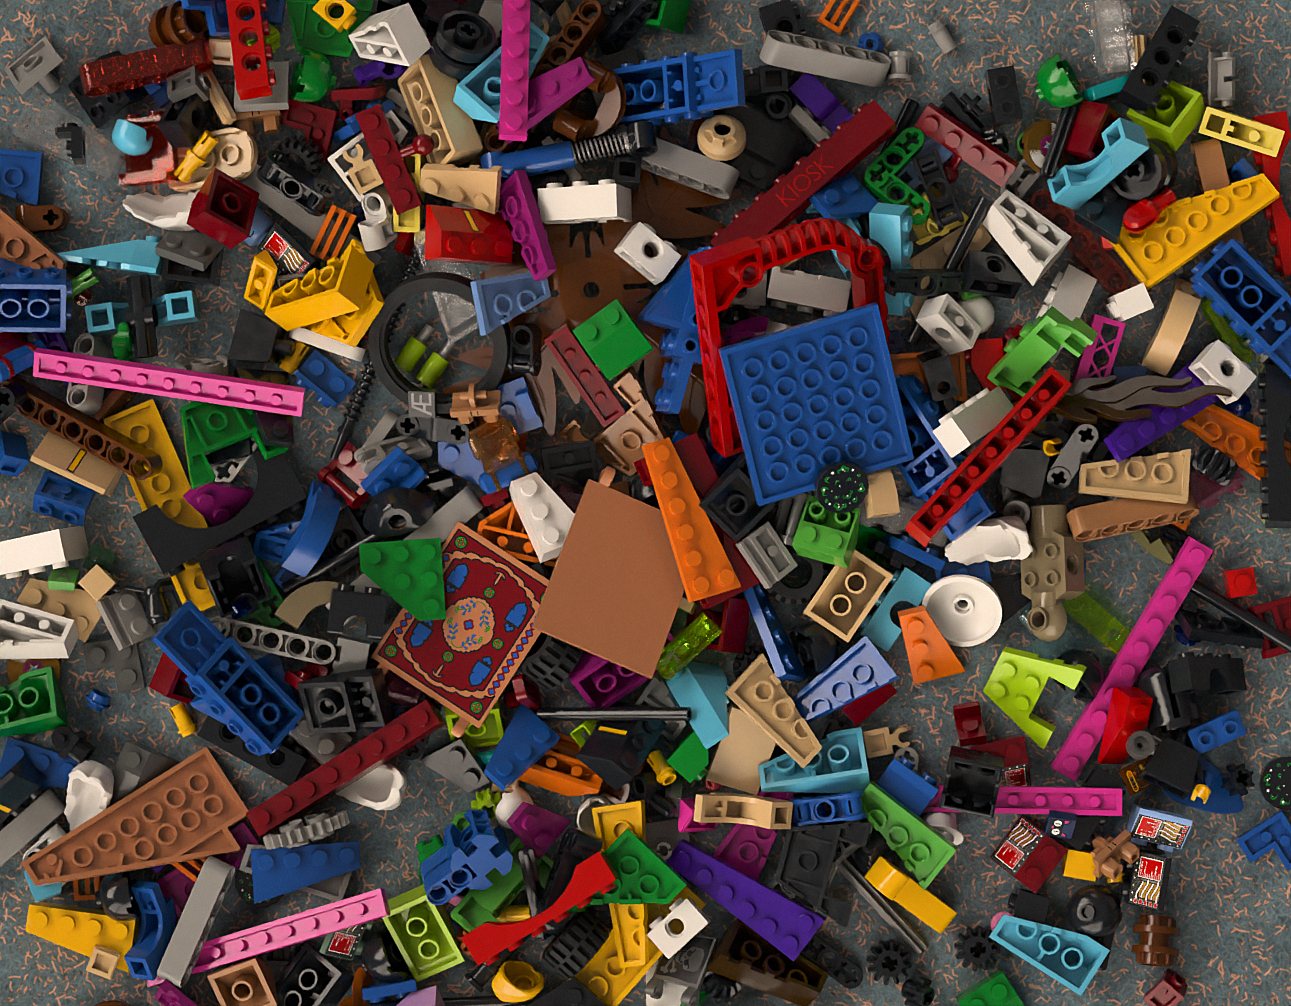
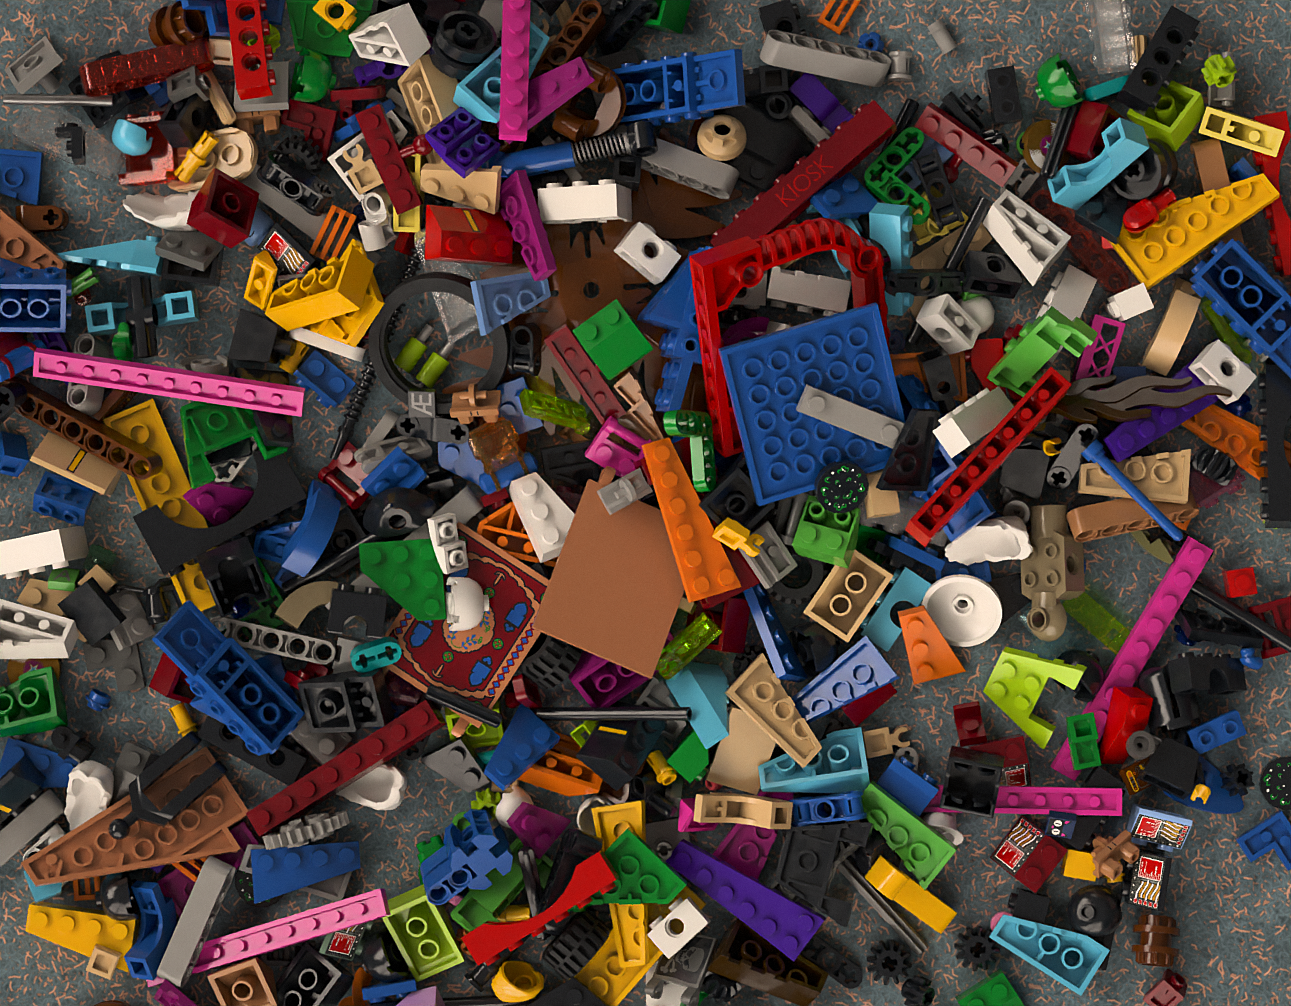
(54, 99): none -> flat silver bar
(92, 611): none -> black tile
(144, 809): none -> black piece
(375, 654): none -> teal beam
(448, 548): none -> white slope
(462, 142): none -> dark purple slope
(464, 603): none -> white cylinder
(464, 706): none -> black axle
(554, 410): none -> clear neon green plate
(611, 453): none -> dark pink plate
(624, 491): none -> light grey hips
(699, 429): none -> green beam
(735, 535): none -> yellow plate
(849, 416): none -> light grey plate
(913, 453): none -> black wing
(1082, 741): none -> green slope
(1096, 454): none -> blue piece
(1219, 70): none -> lime gear
(1249, 659): none -> blue arm

